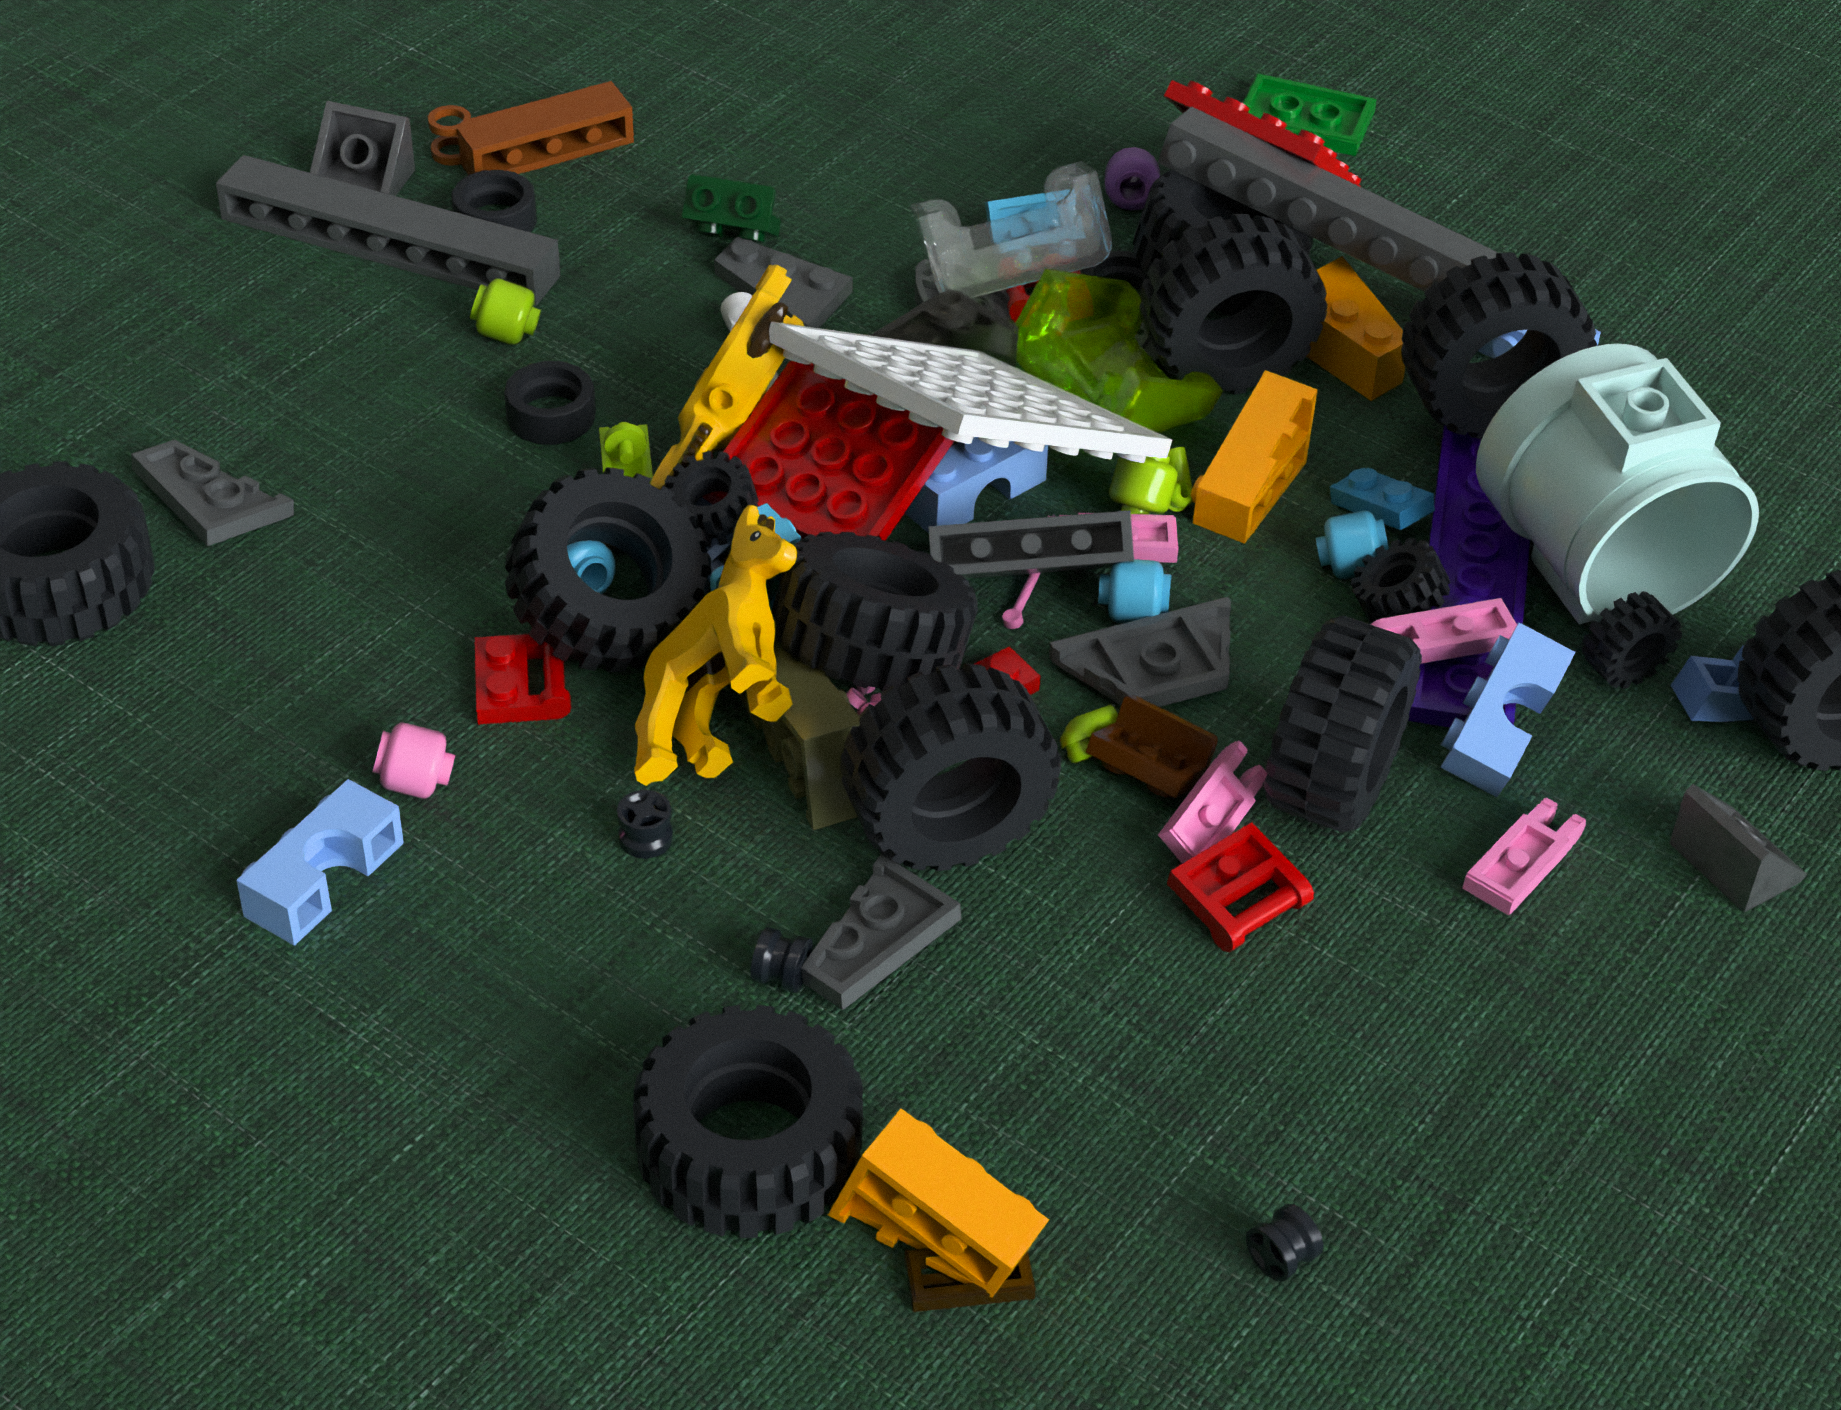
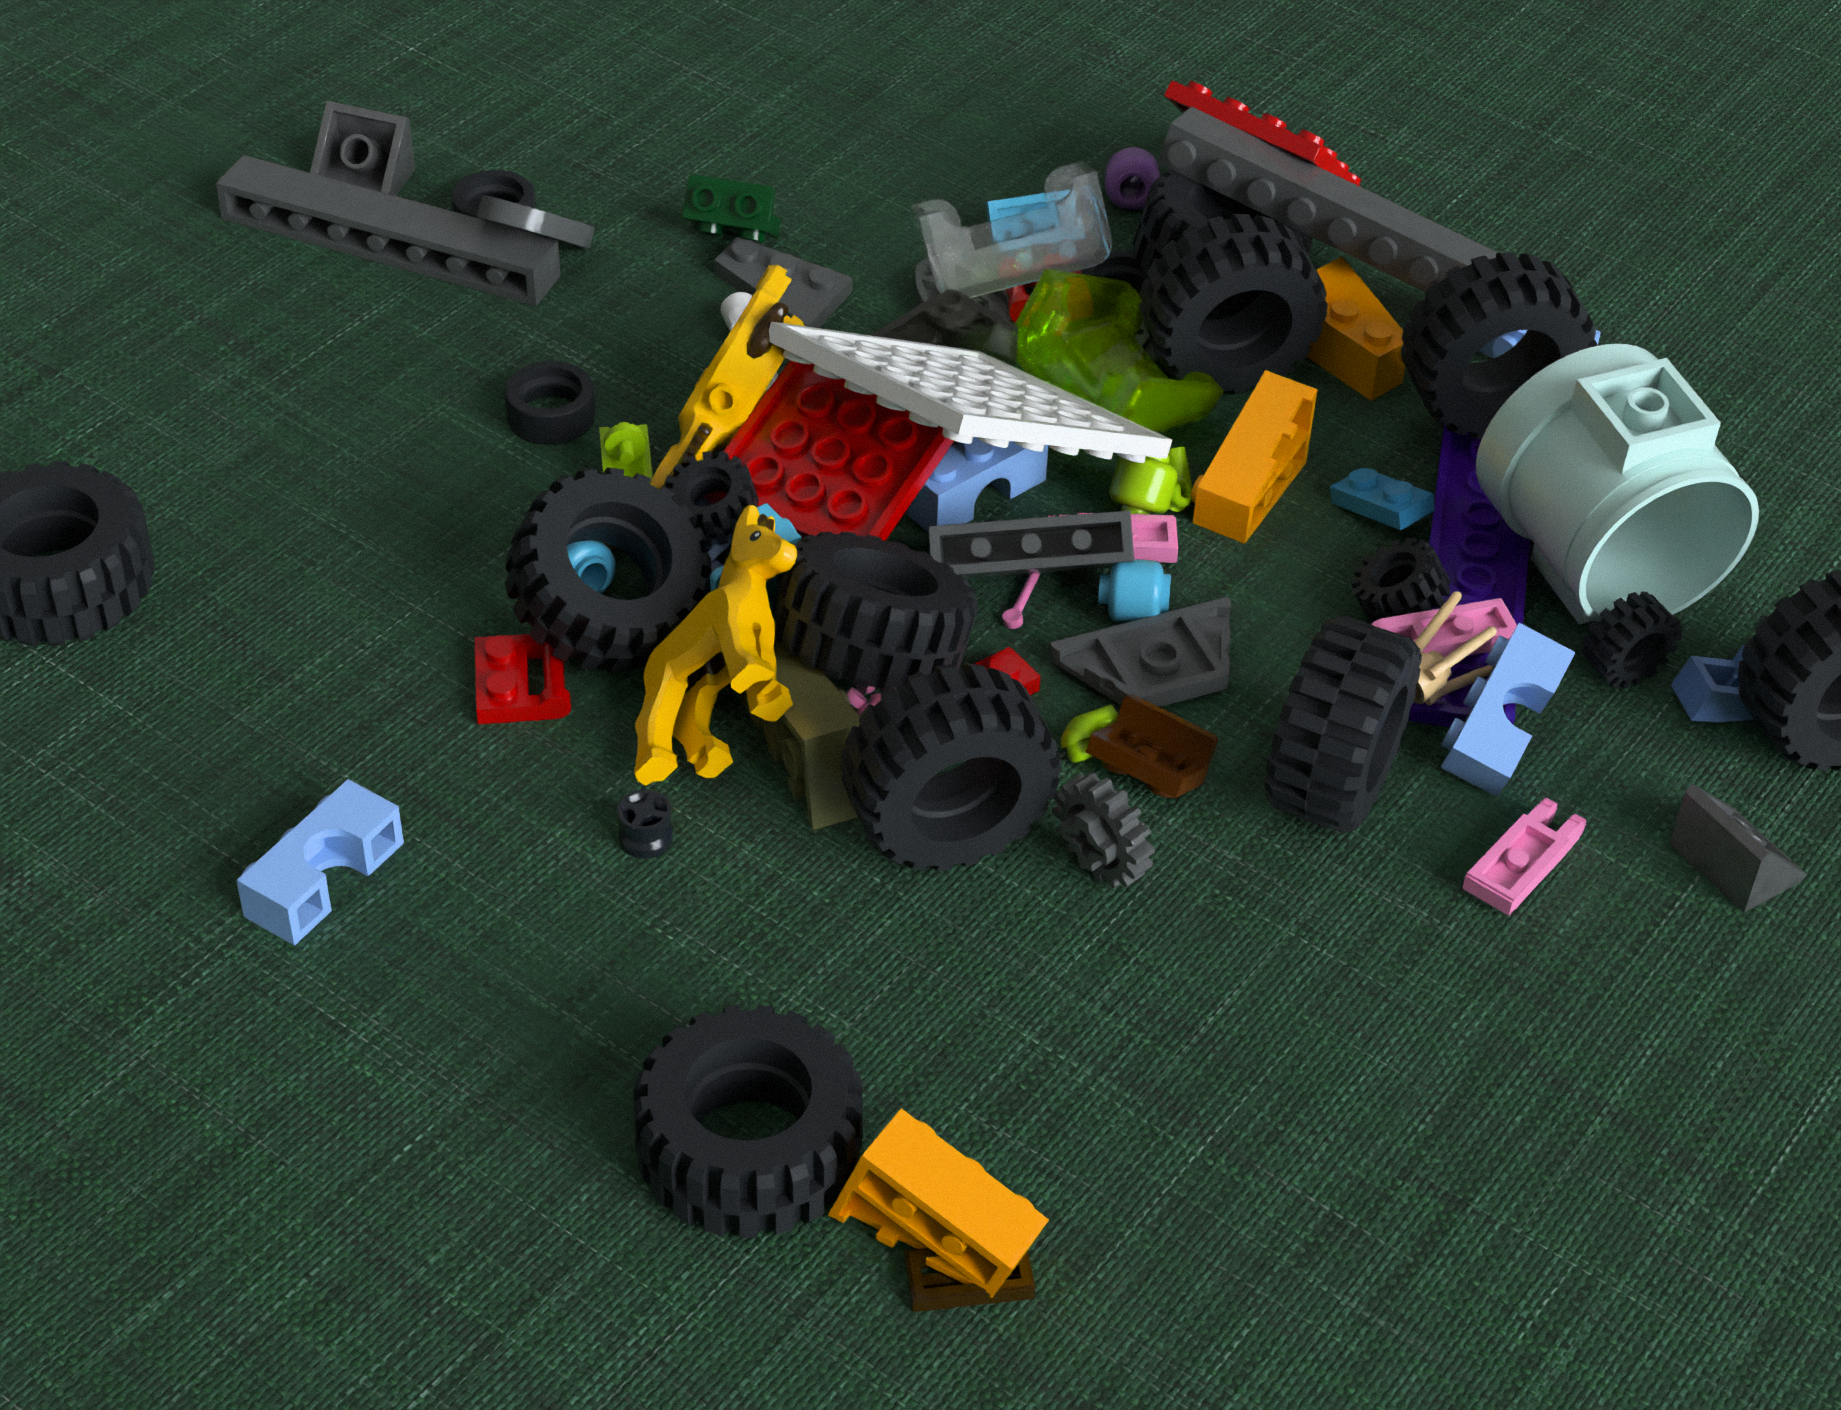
(204, 496): dark grey wing -> none
(413, 760): bright pink head -> none
(505, 311): lime head -> none
(535, 132): dark orange hinge -> none
(535, 221): none -> dark grey piece
(780, 959): black wheel -> none
(878, 933): dark grey wing -> none
(1103, 830): none -> dark grey gear
(1213, 805): bright pink hinge -> none
(1230, 872): red plate -> none
(1284, 1242): black wheel -> none
(1328, 113): green tile -> none
(1349, 541): medium azure head -> none
(1436, 668): none -> tan plant

